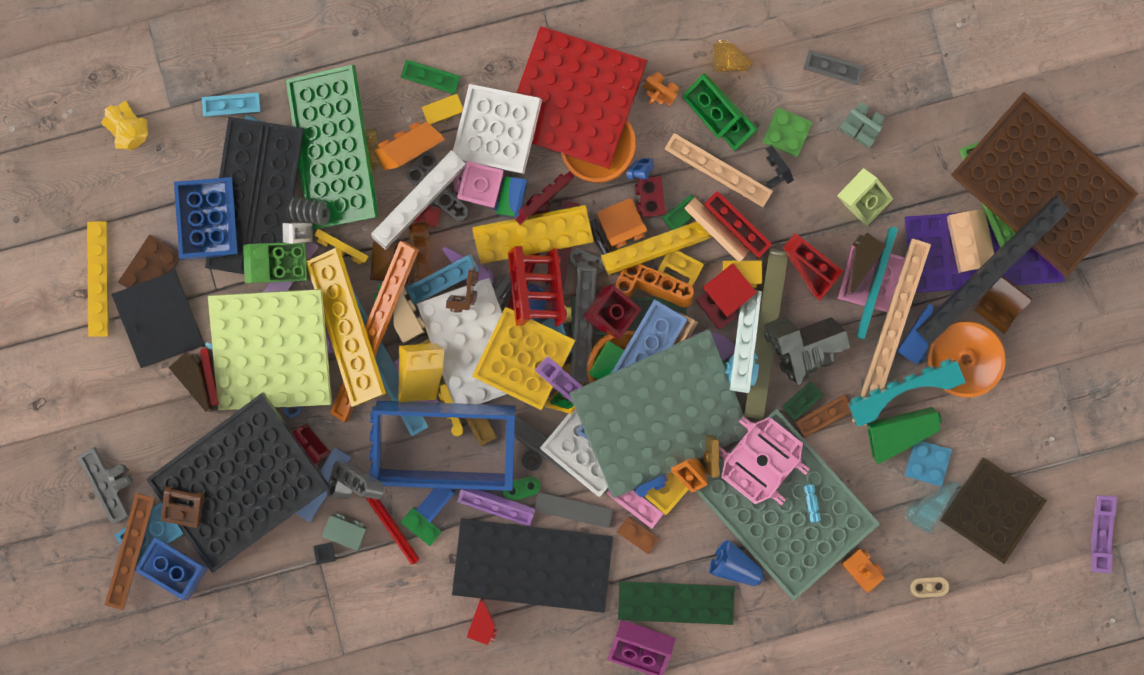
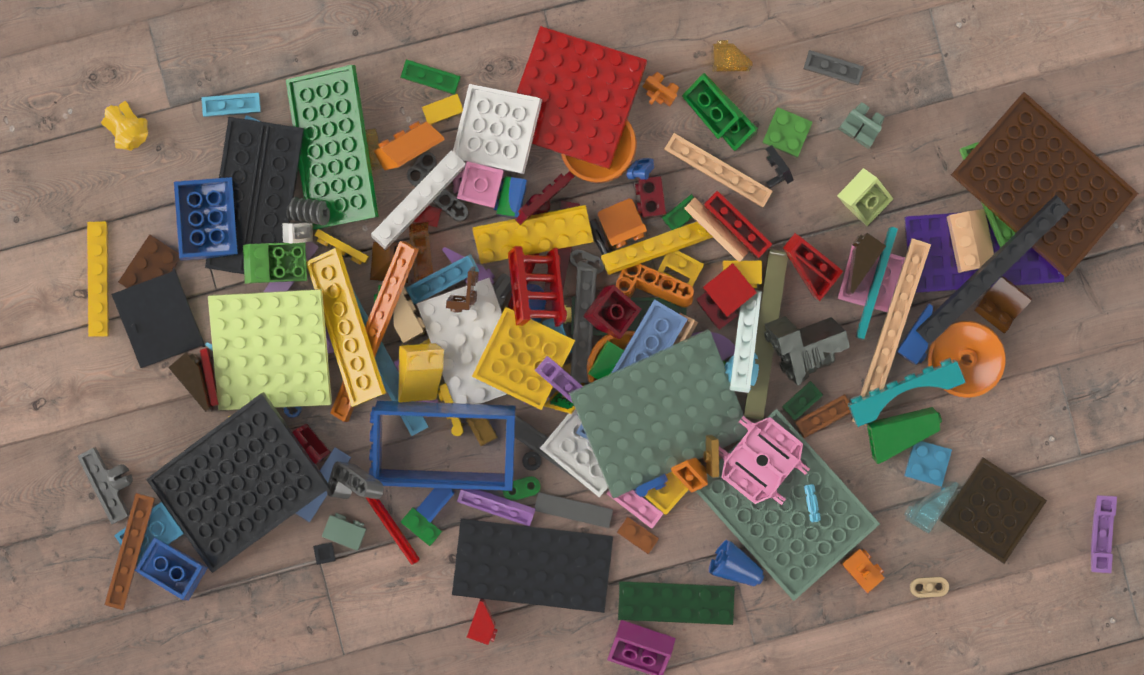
(181, 513): reddish brown plate -> none

